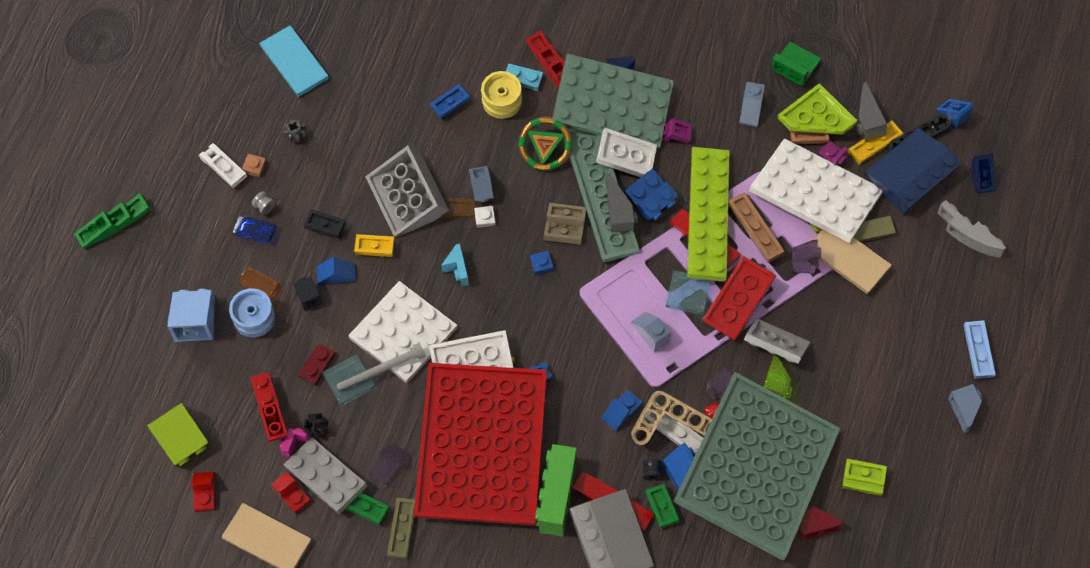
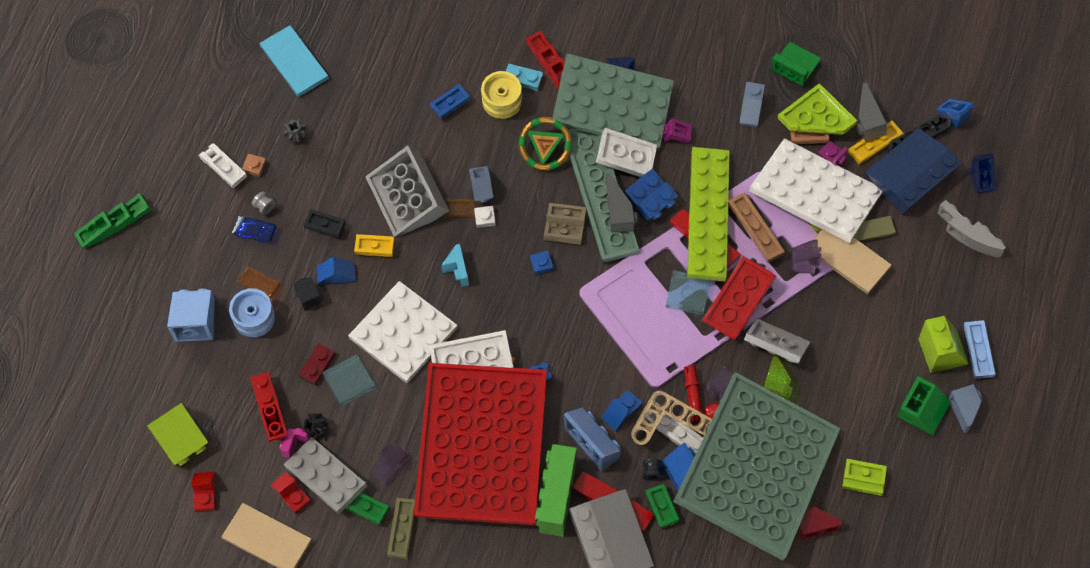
(415, 352): light grey piece -> none
(591, 438): none -> medium blue slope
(652, 330): sand blue slope -> none
(692, 386): none -> red pin
(924, 406): none -> green slope
(941, 345): none -> lime slope

